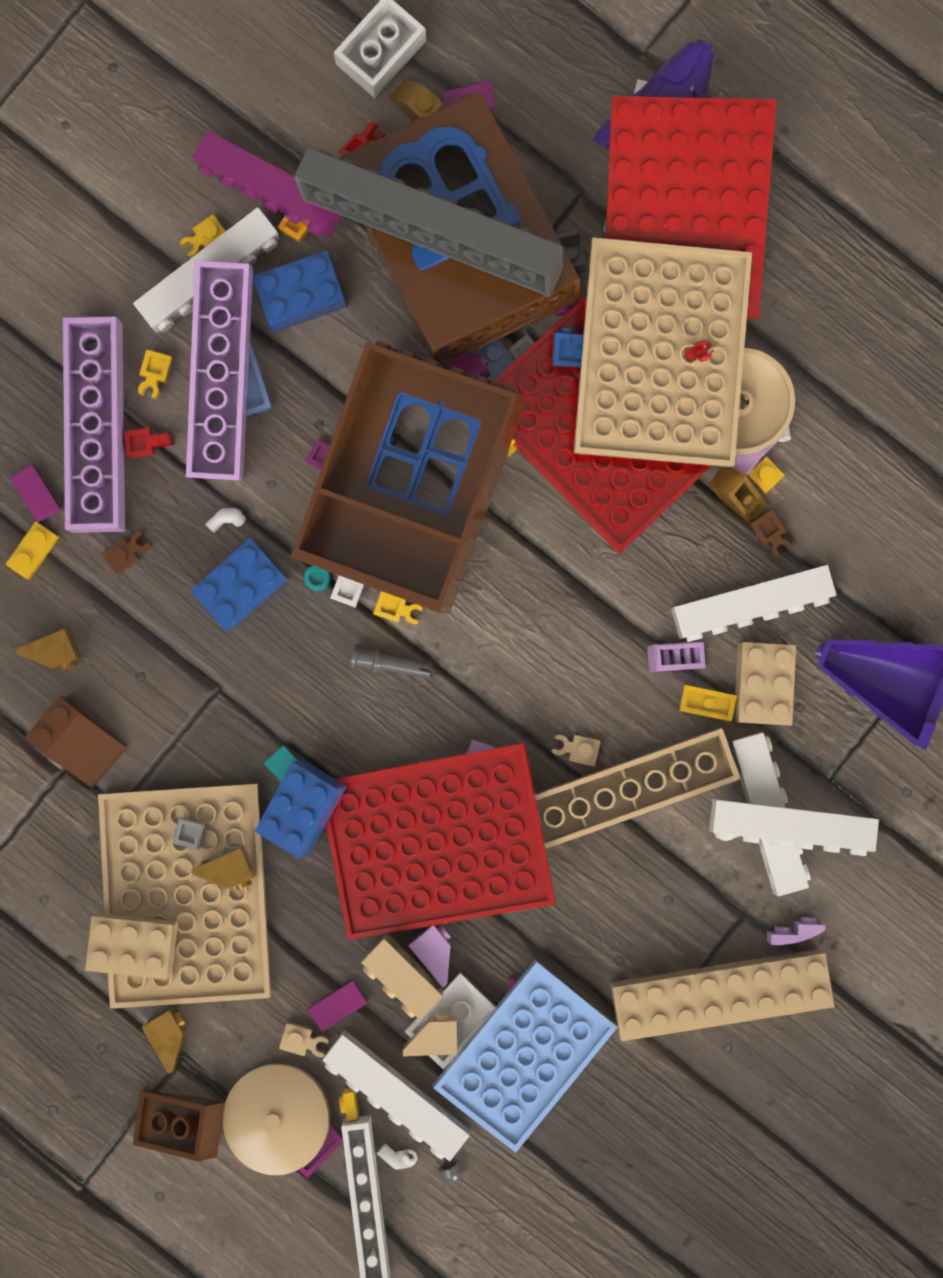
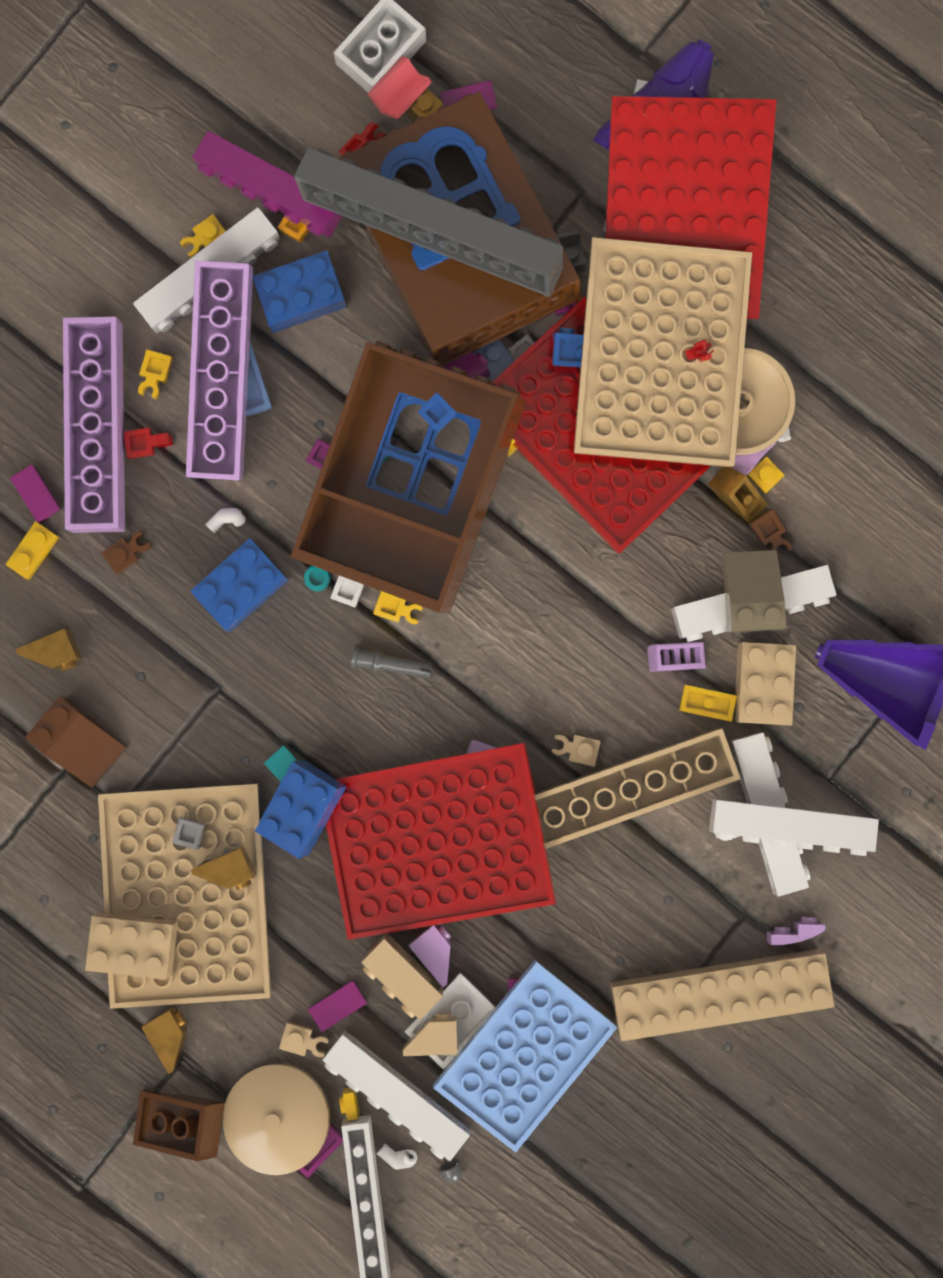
(398, 88): none -> coral panel
(437, 412): none -> blue plate
(753, 591): none -> dark tan slope

